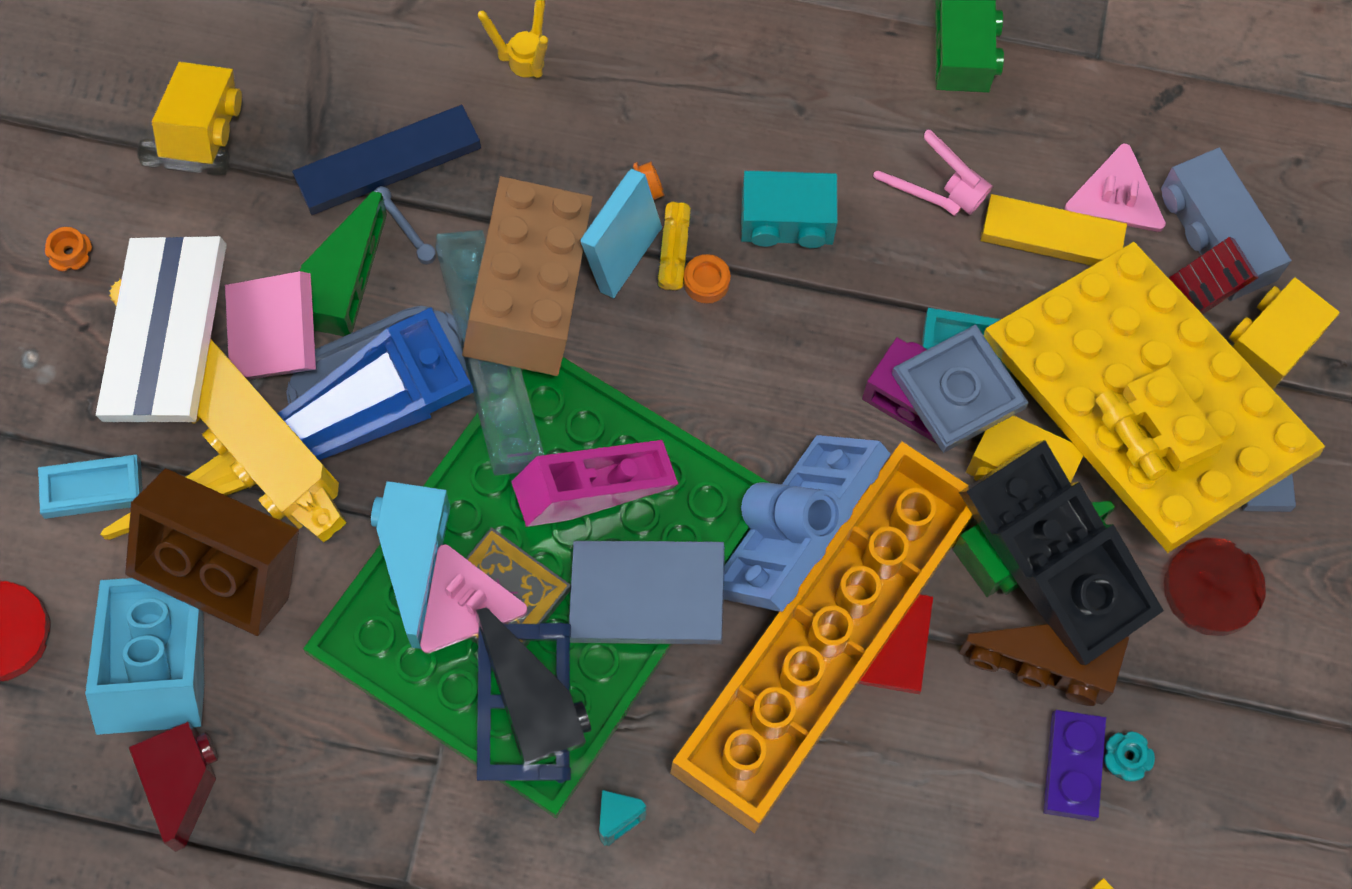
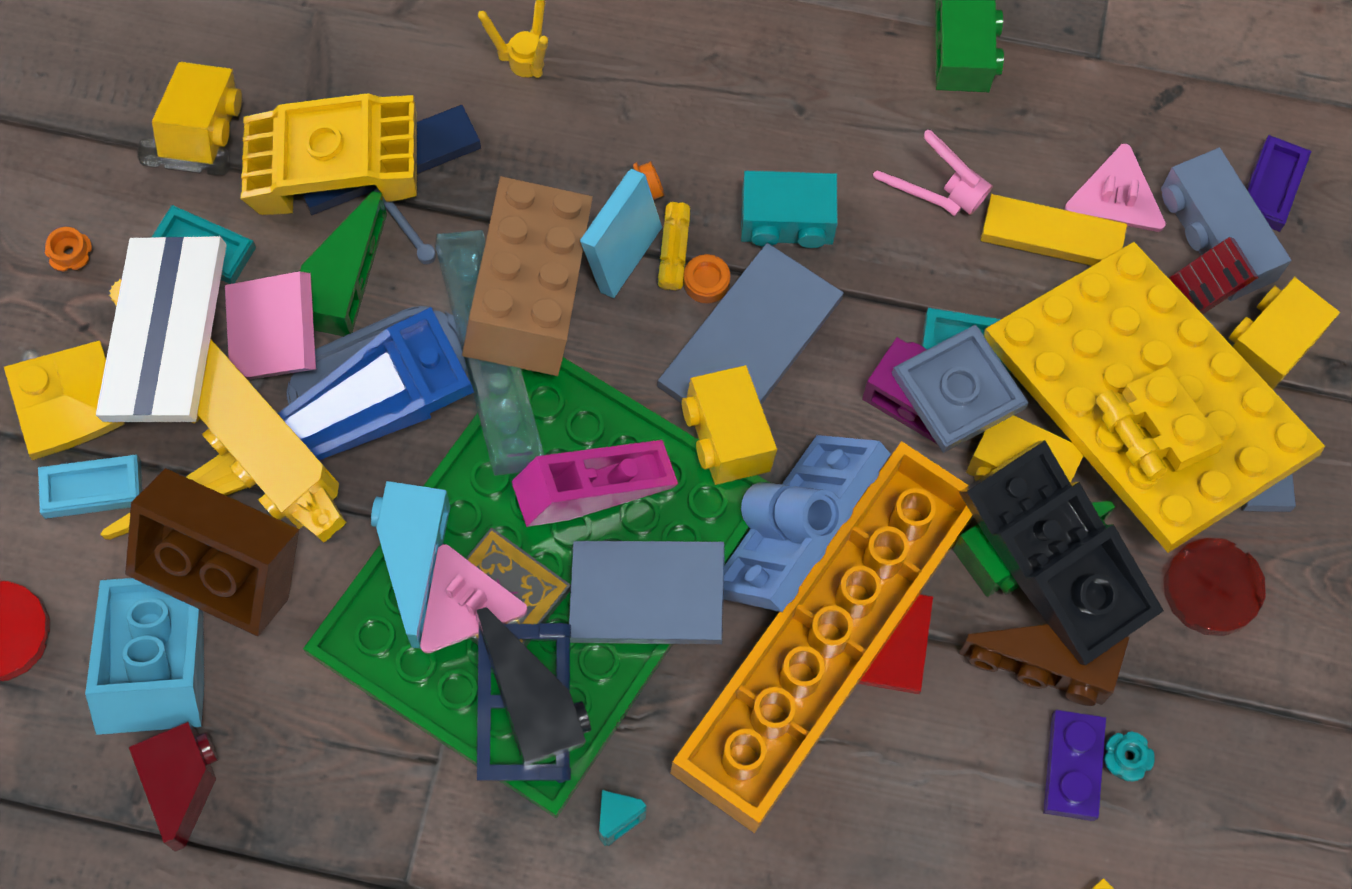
(59, 398): none -> yellow plate
(185, 224): none -> teal tile
(329, 148): none -> yellow plate
(729, 425): none -> yellow brick
(757, 324): none -> sand blue tile
(1277, 179): none -> dark purple tile

